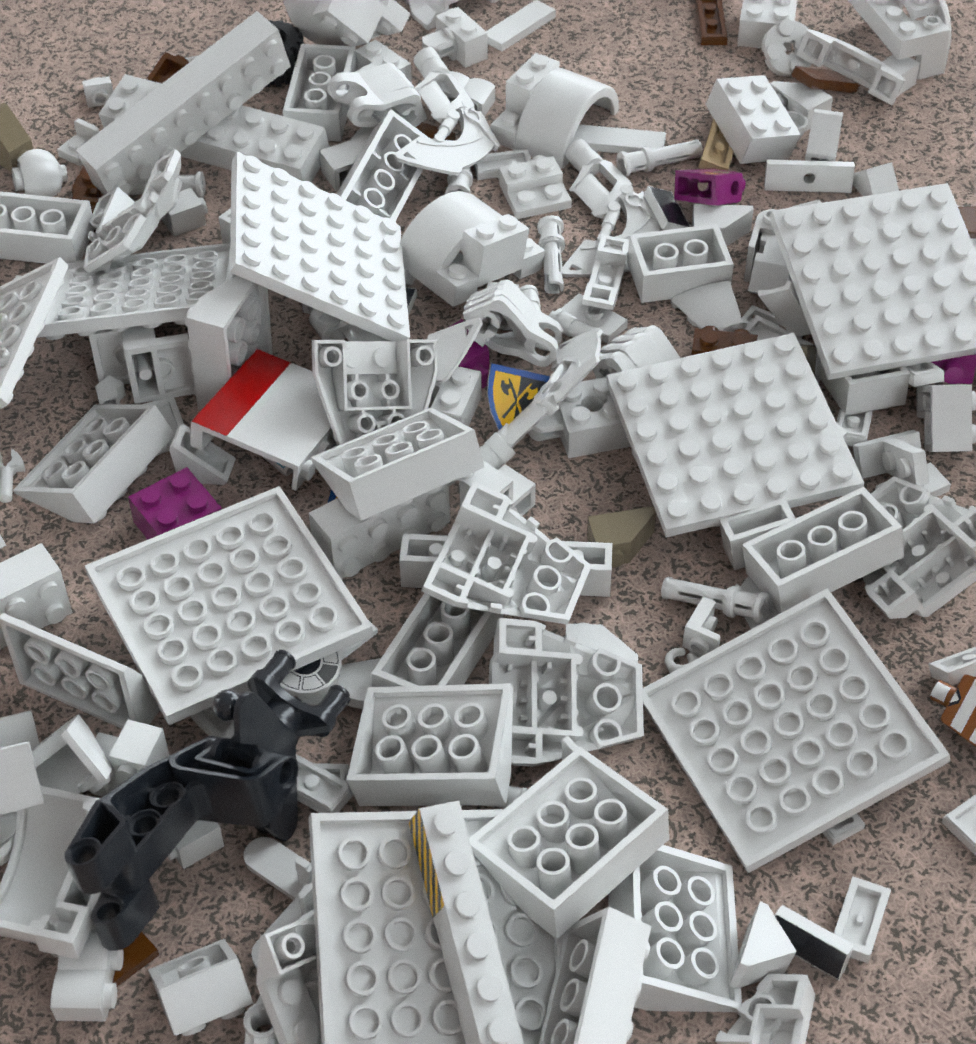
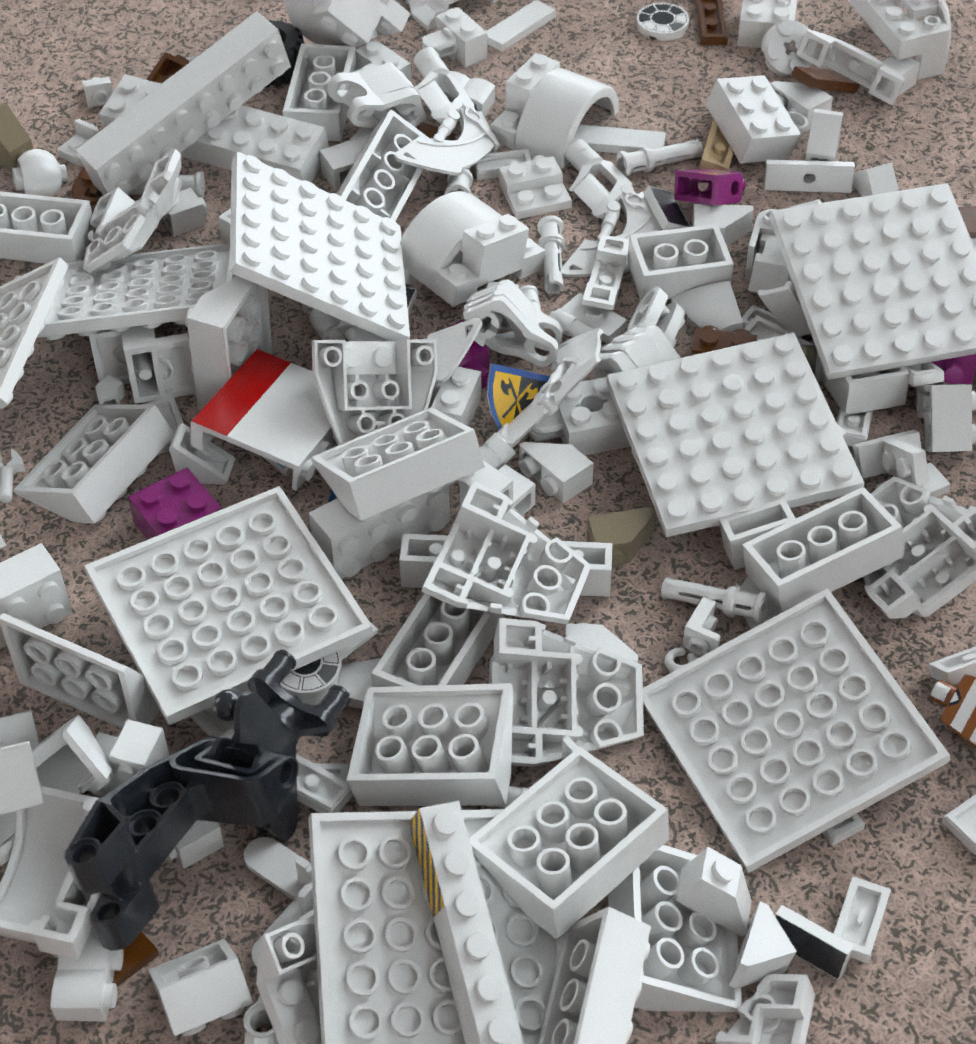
(557, 467): none -> white slope
(653, 311): none -> white brick
(662, 21): none -> tile
(716, 890): none -> white slope

